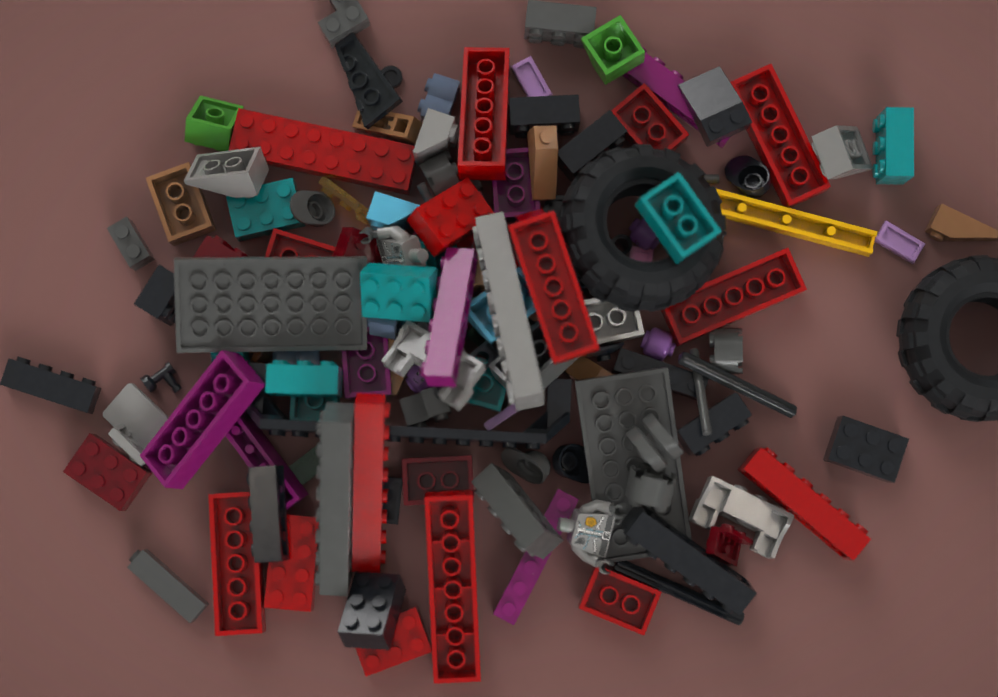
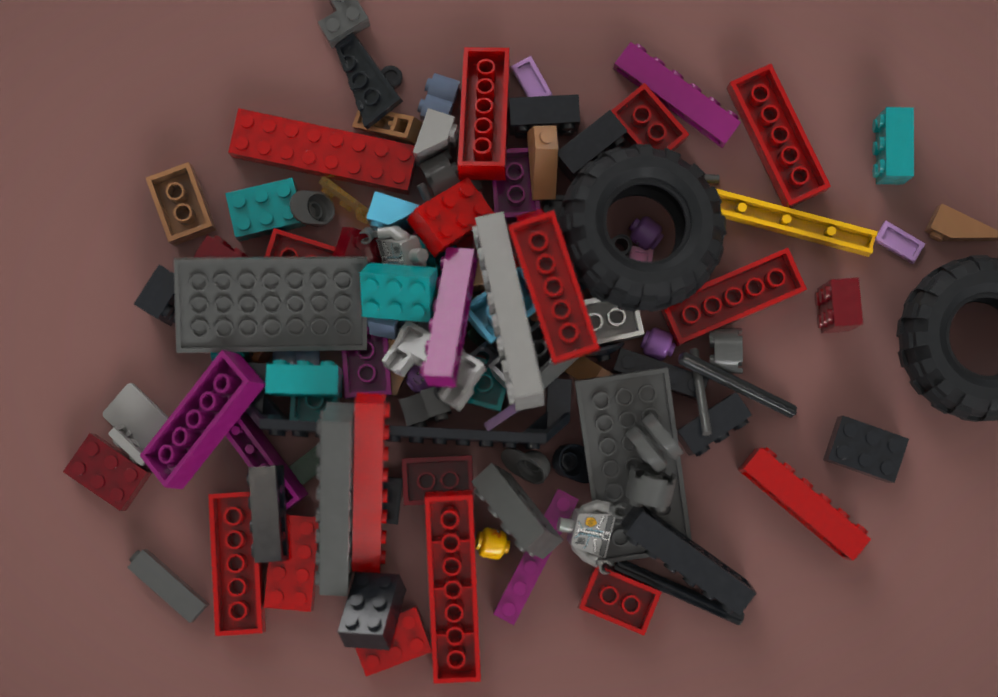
(50, 386): black brick -> none
(130, 243): dark grey brick -> none
(165, 373): black piece -> none
(211, 123): bright green slope -> none
(229, 172): light grey slope -> none
(492, 543): none -> yellow head
(558, 22): dark grey brick -> none
(613, 49): bright green slope -> none
(677, 218): teal brick -> none
(715, 106): slope -> none
(725, 543): dark red bracket -> none
(744, 509): light grey bracket -> none
(748, 176): black cap -> none
(839, 305): none -> dark red brick
(841, 152): light grey slope -> none

